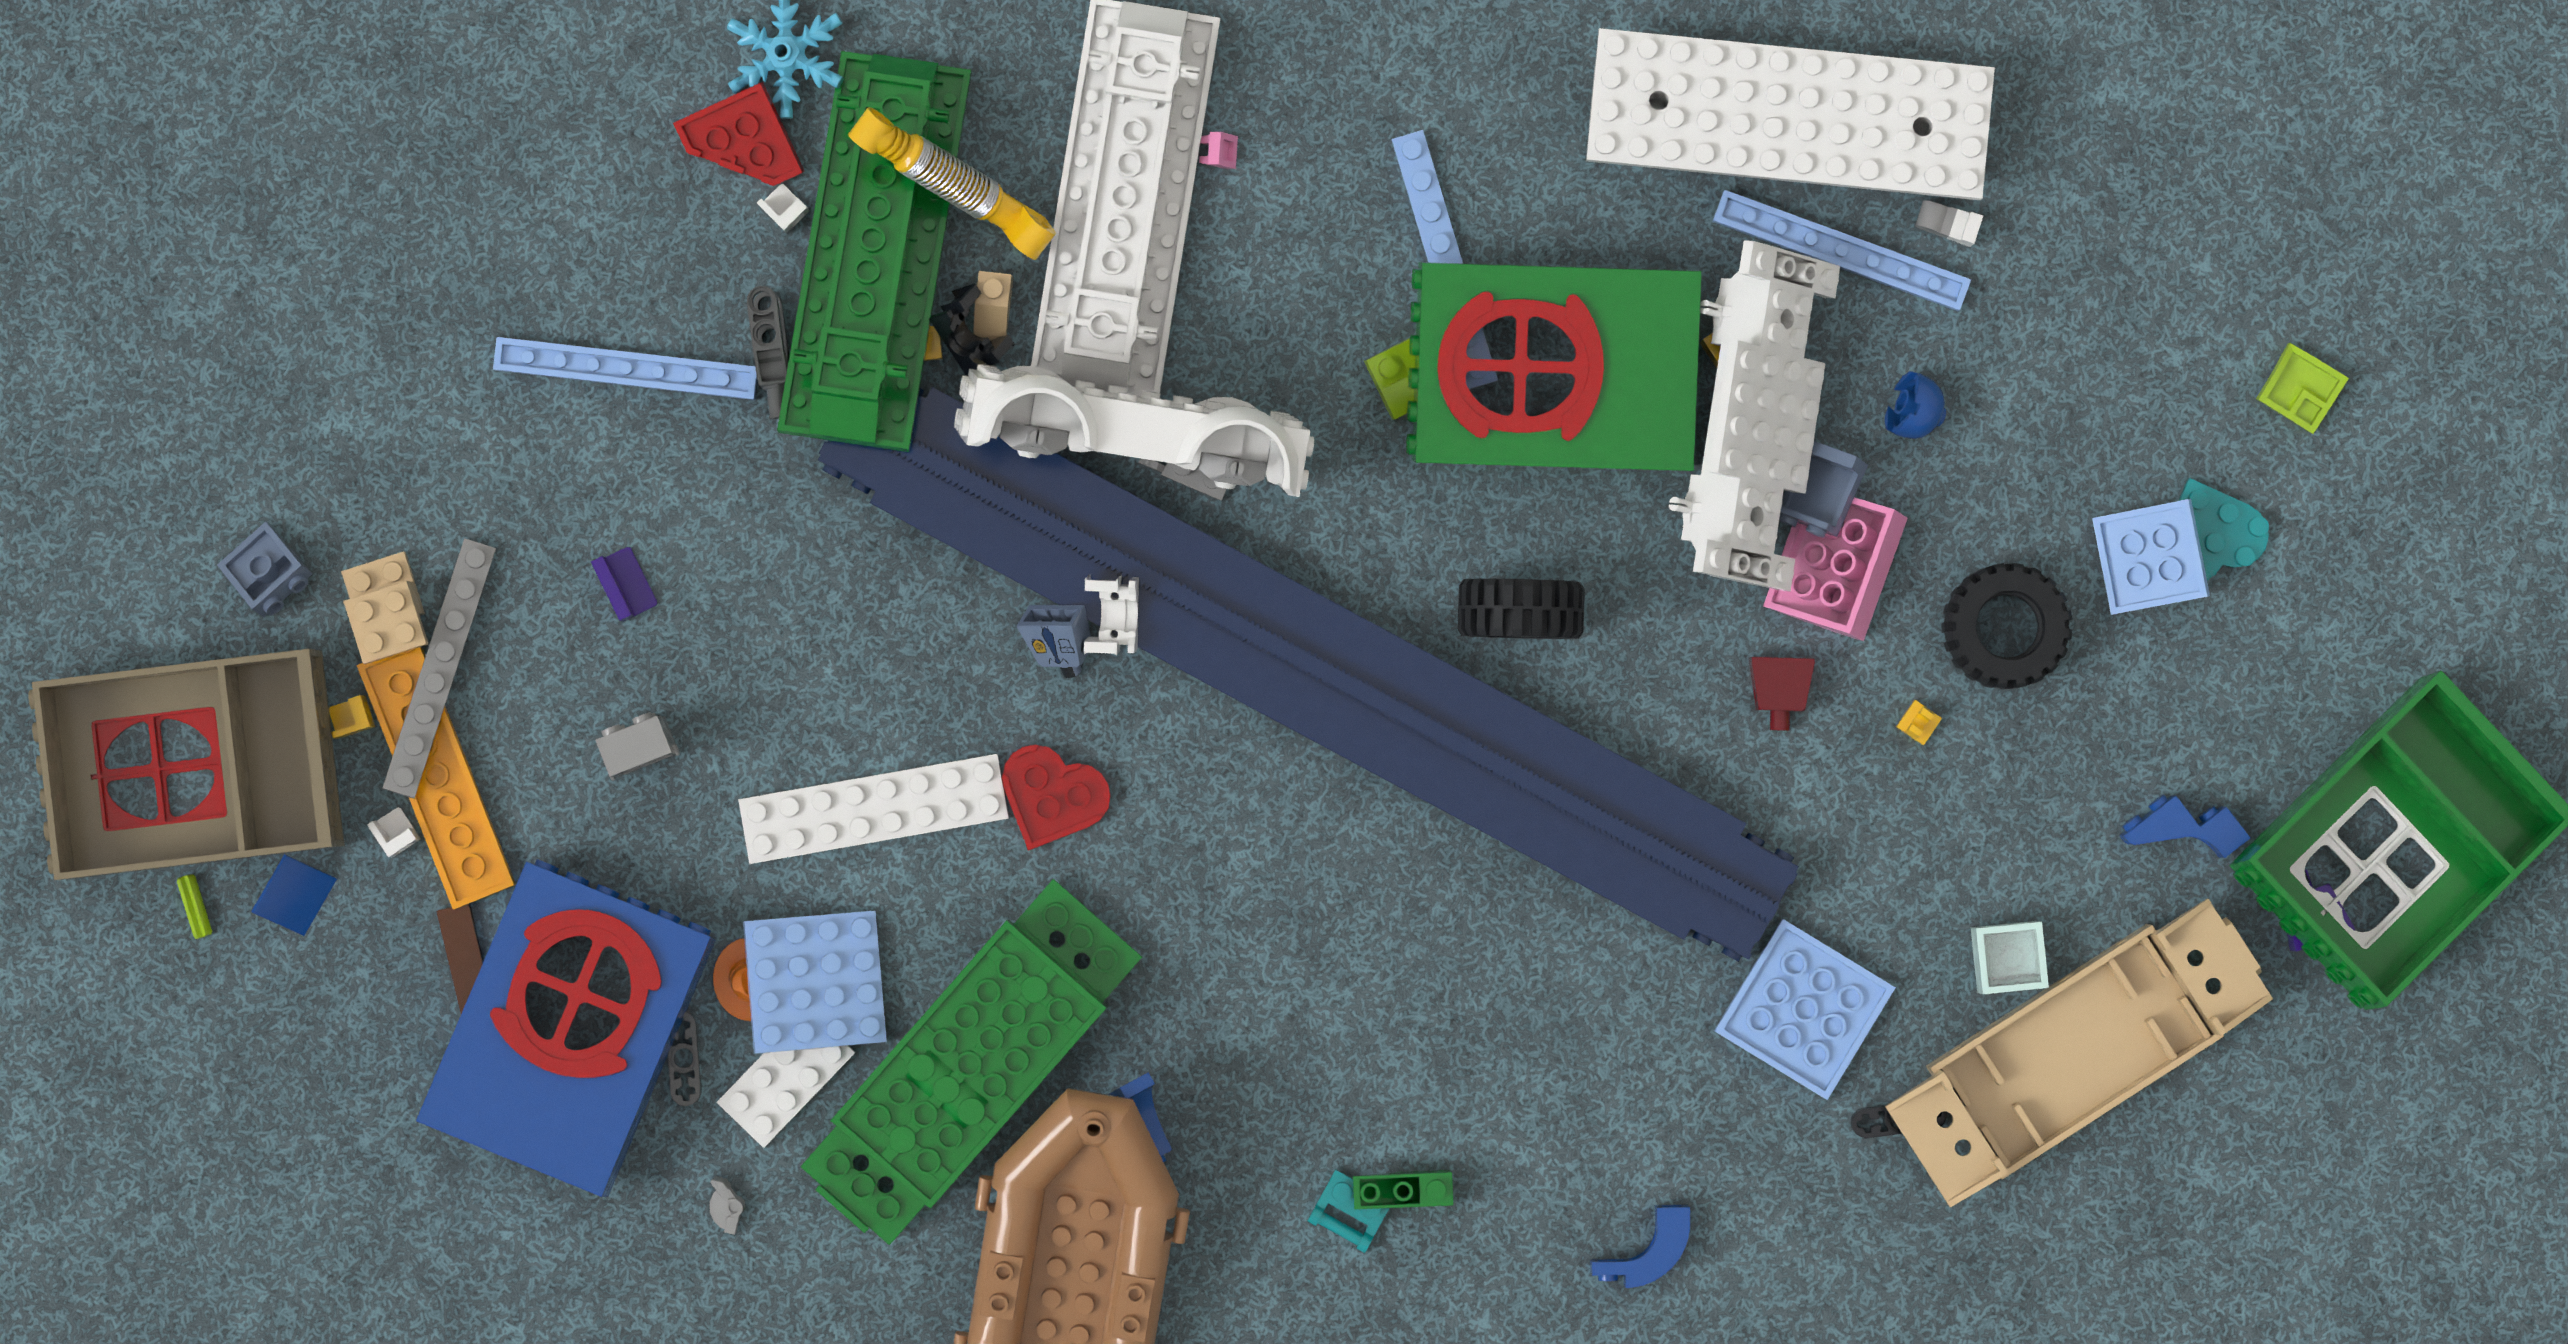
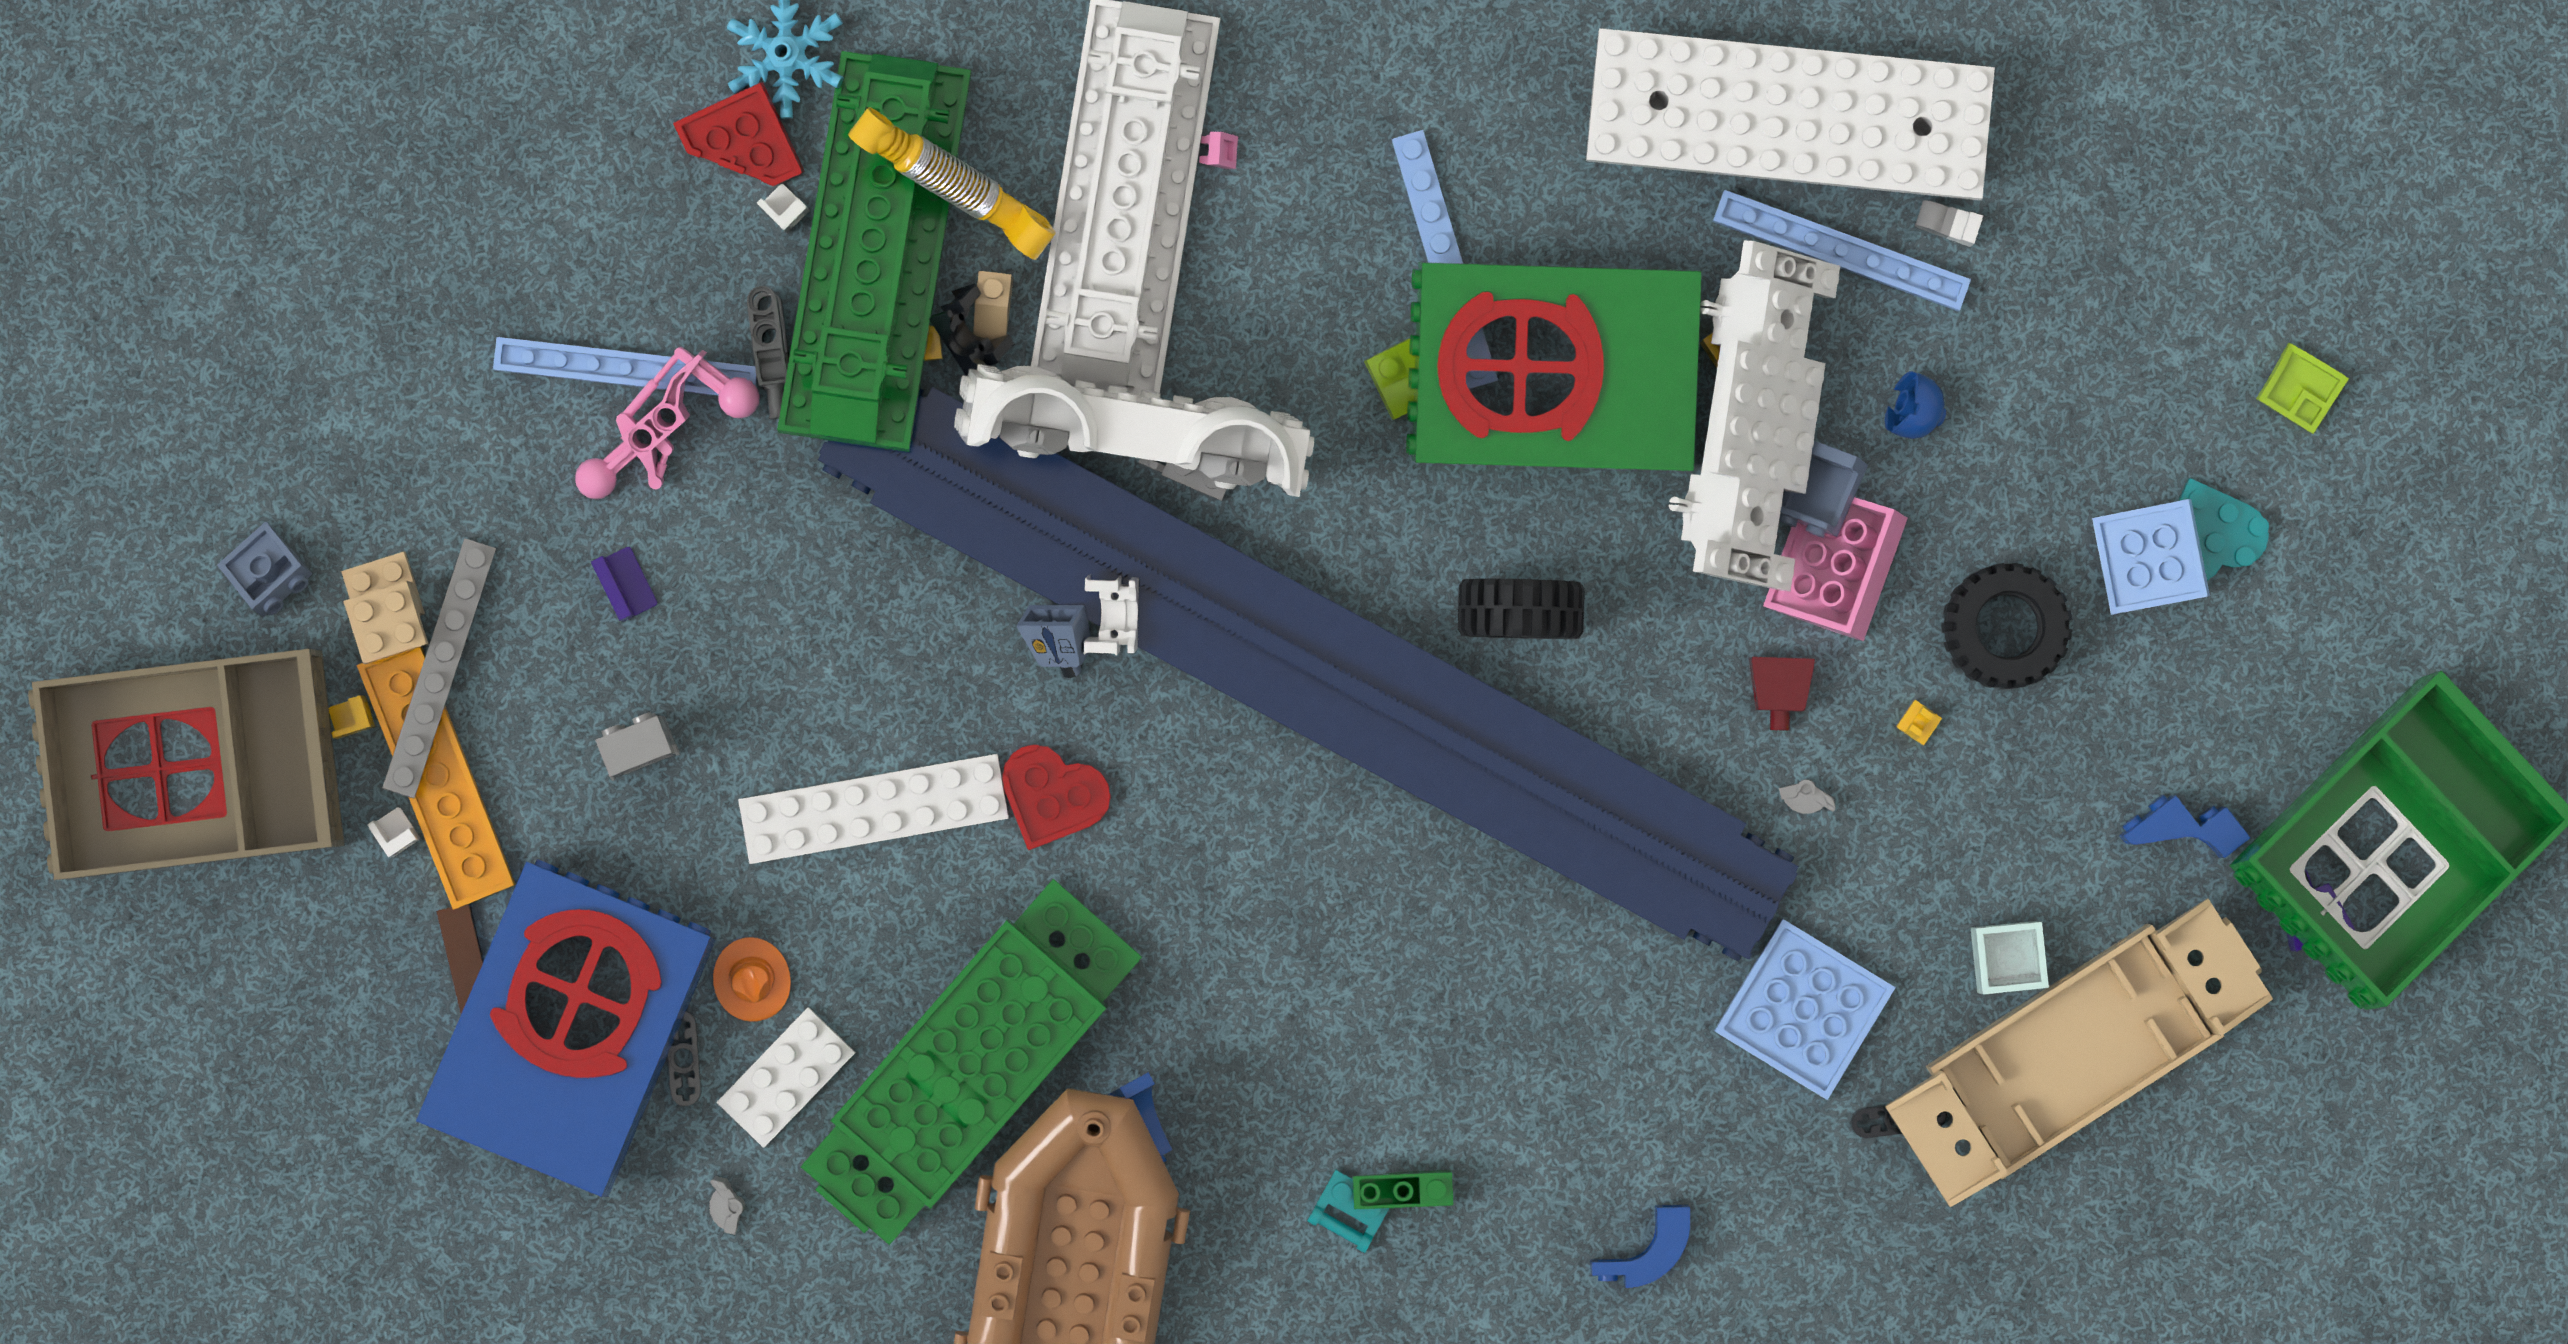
(194, 906): lime axle -> none
(294, 895): blue piece -> none
(736, 397): none -> bright pink piece
(814, 982): light blue plate -> none
(1806, 797): none -> light grey piece

